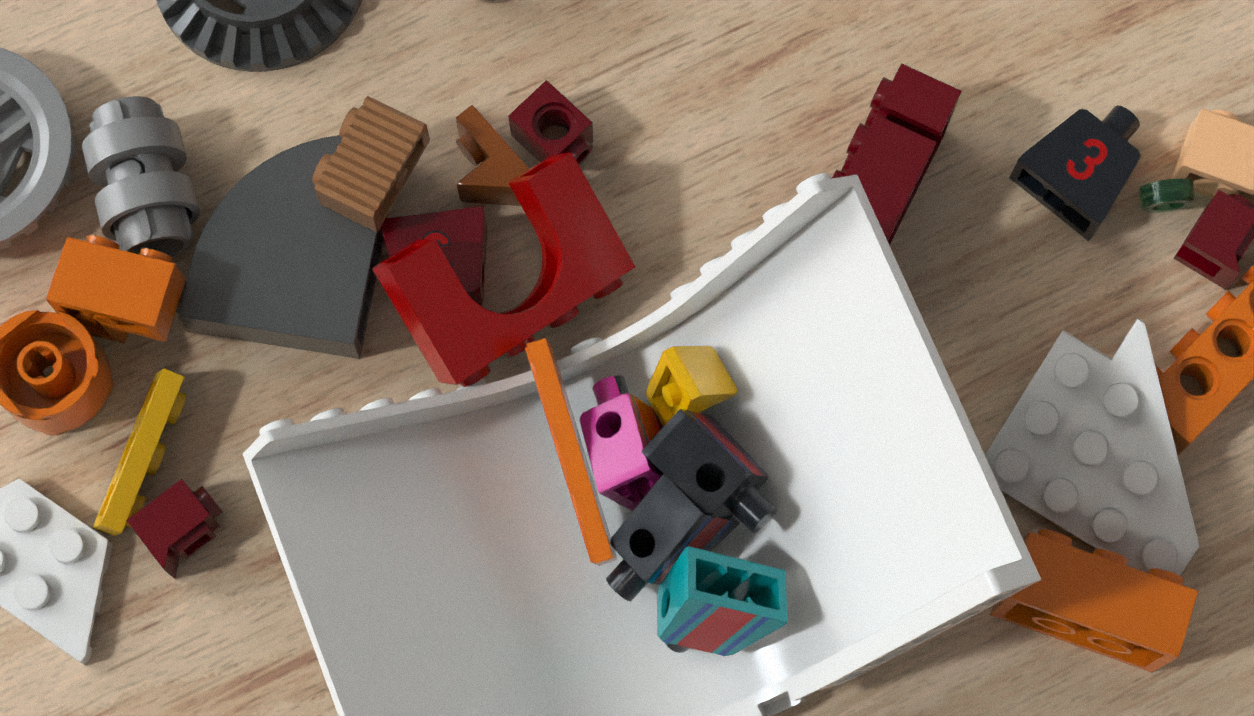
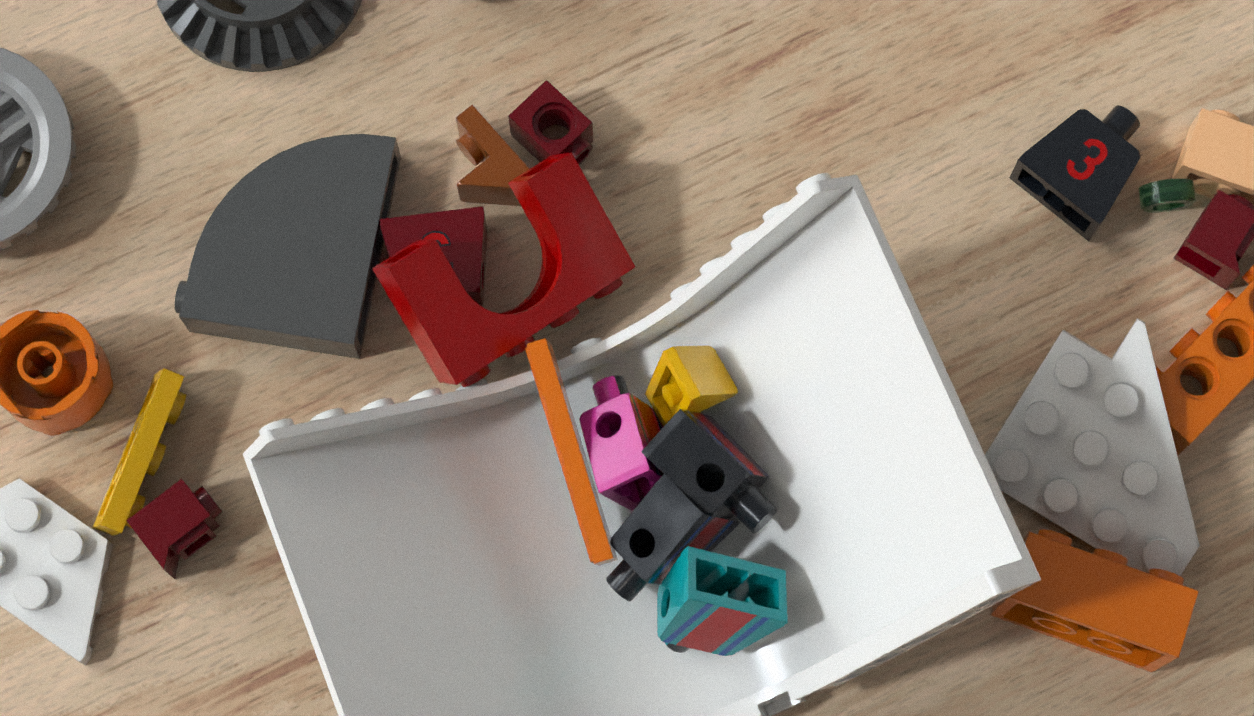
(116, 289): orange brick -> none
(137, 161): light grey piece -> none
(370, 163): medium nougat brick -> none
(899, 142): dark red piece -> none

